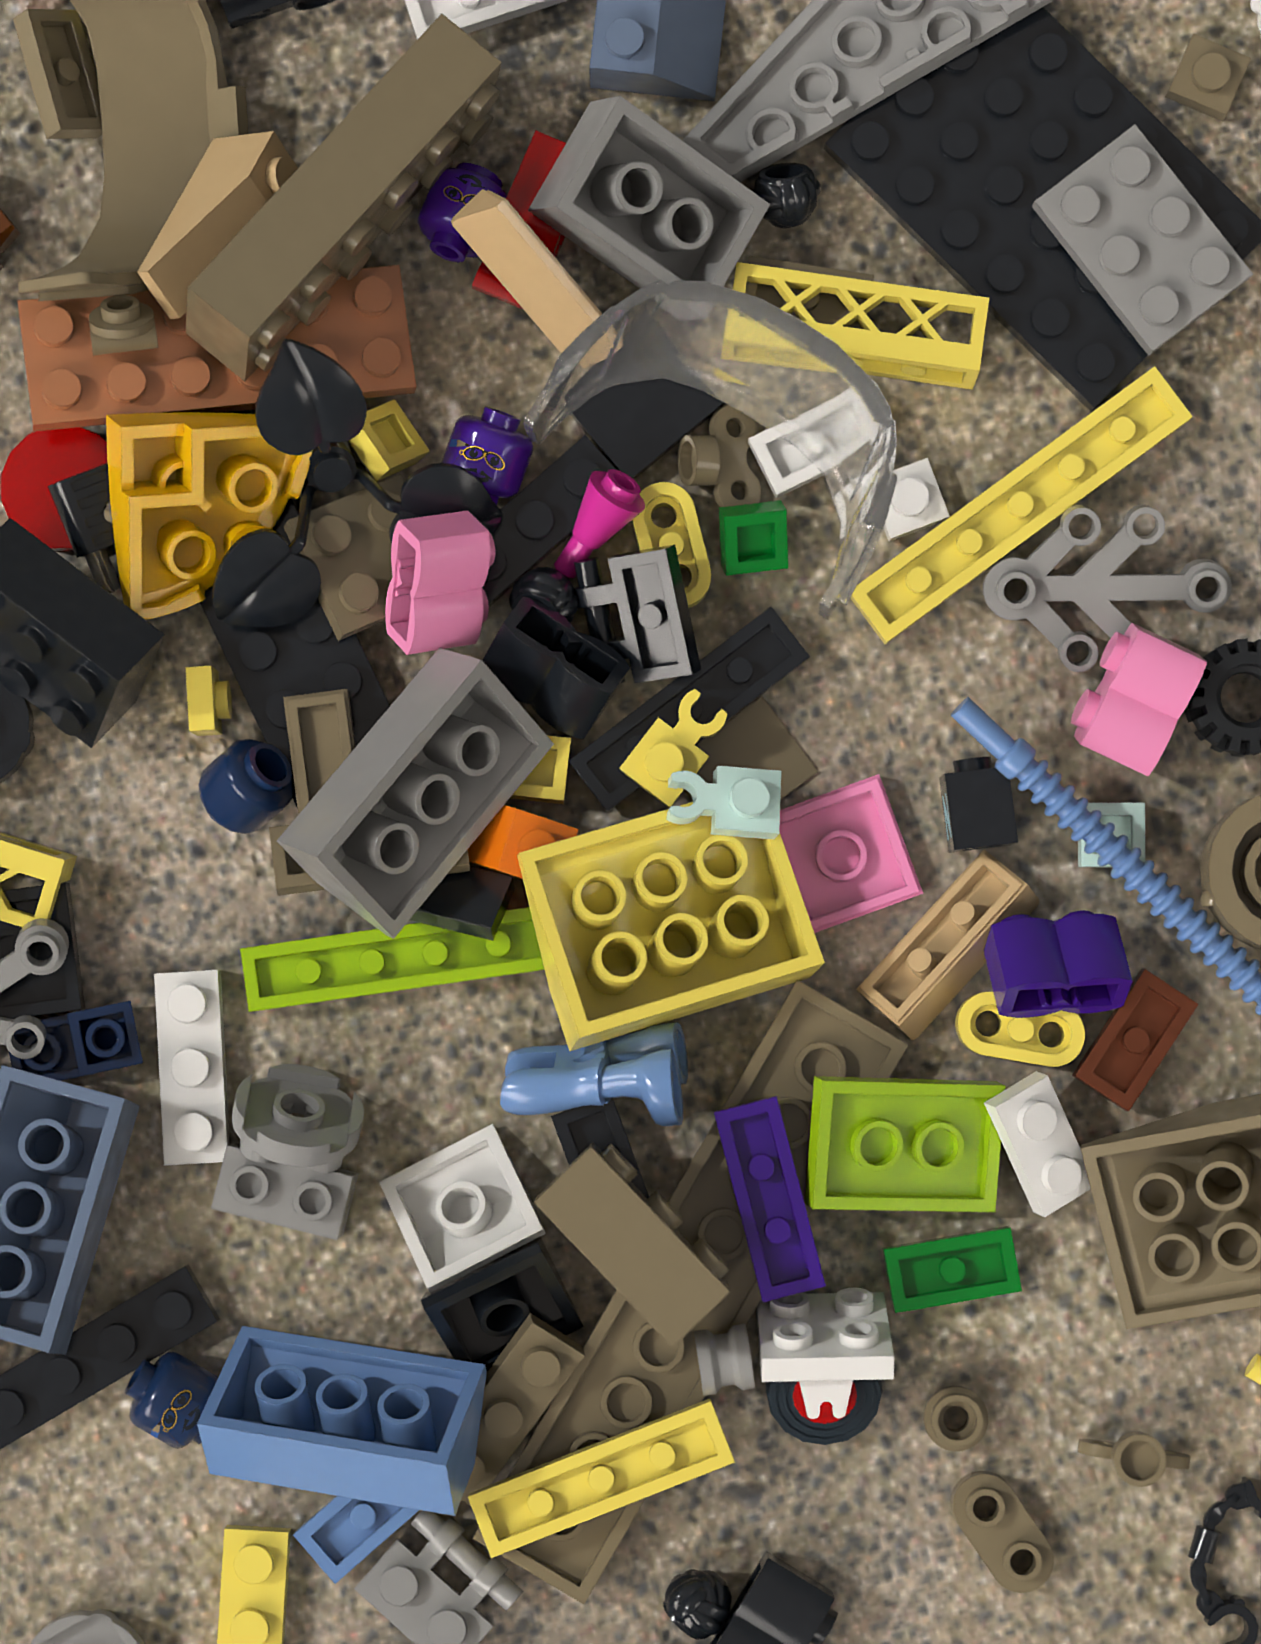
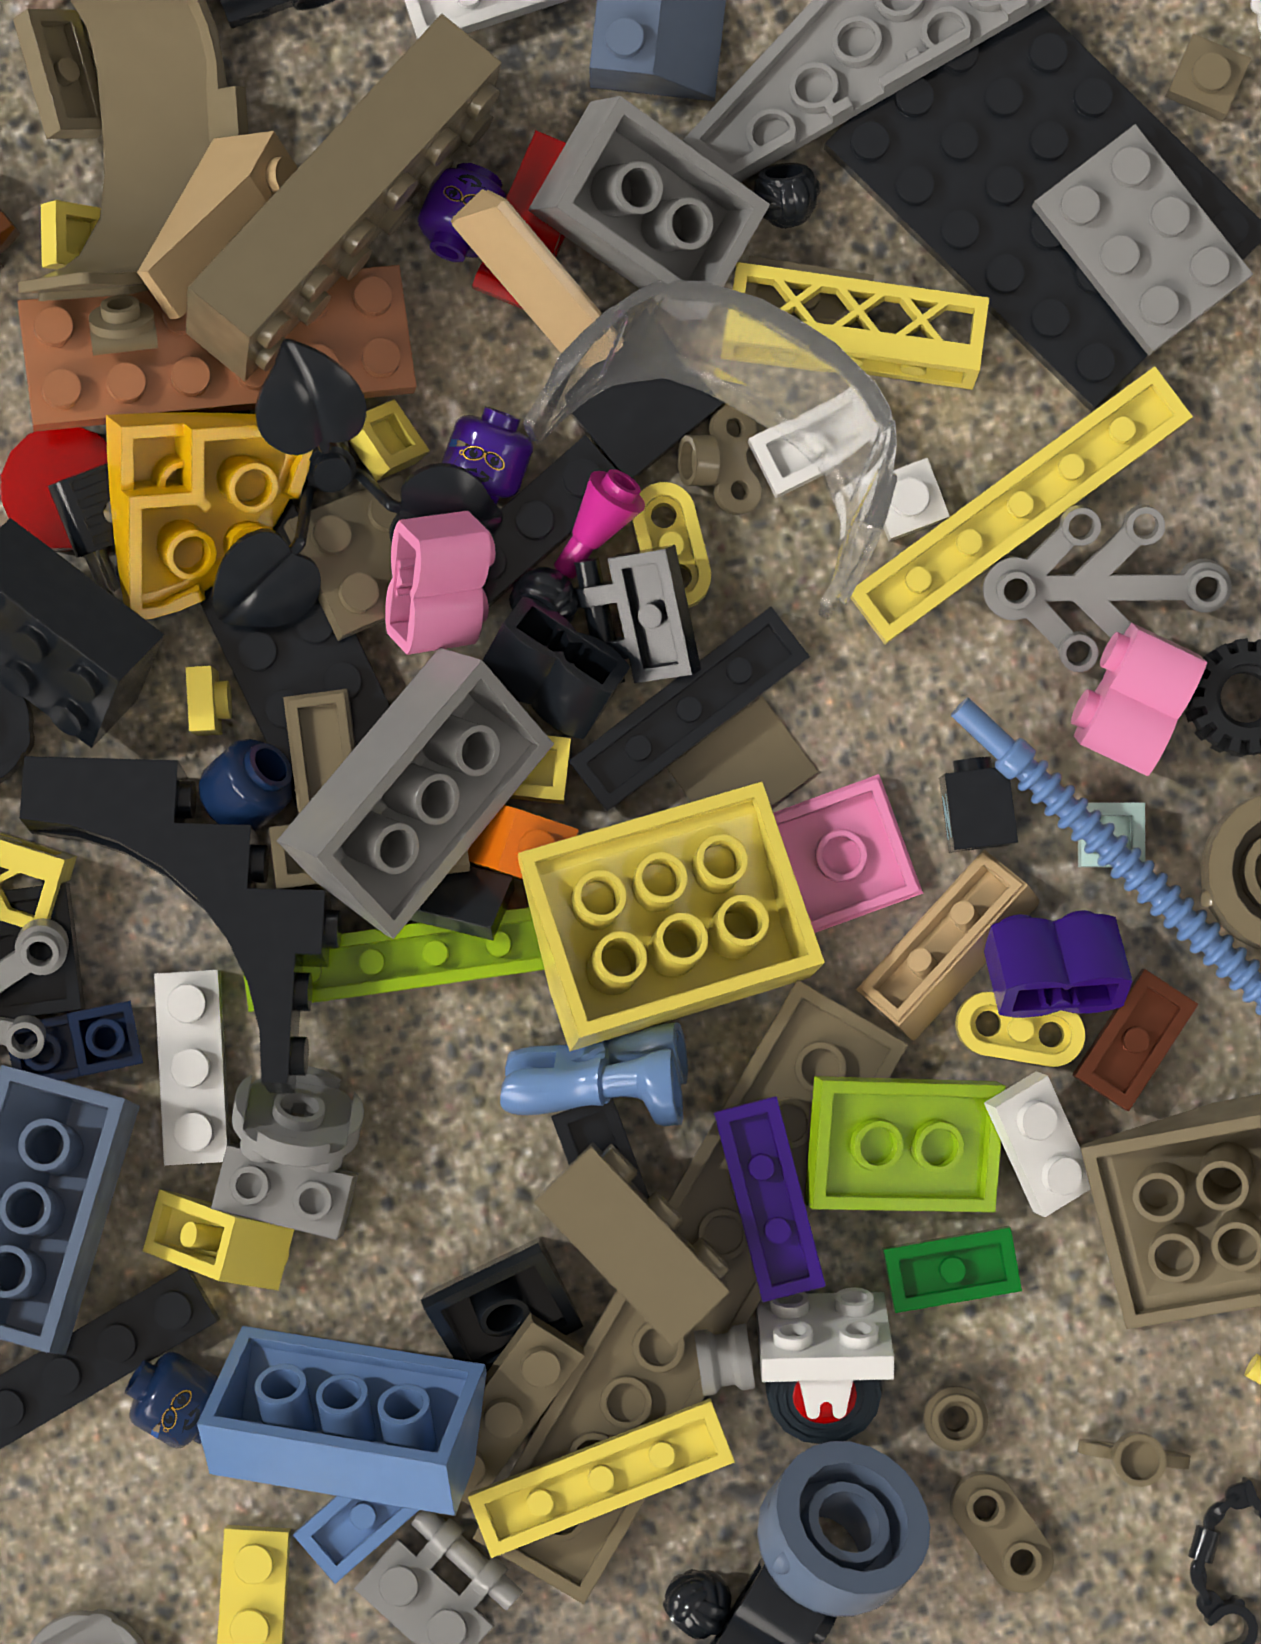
(65, 231): none -> light yellow plate
(141, 812): none -> black arch
(217, 1242): none -> light yellow slope
(462, 1208): white slope -> none
(671, 750): light yellow plate -> none
(738, 800): light aqua plate -> none
(753, 537): green plate -> none
(866, 1497): none -> sand blue piece

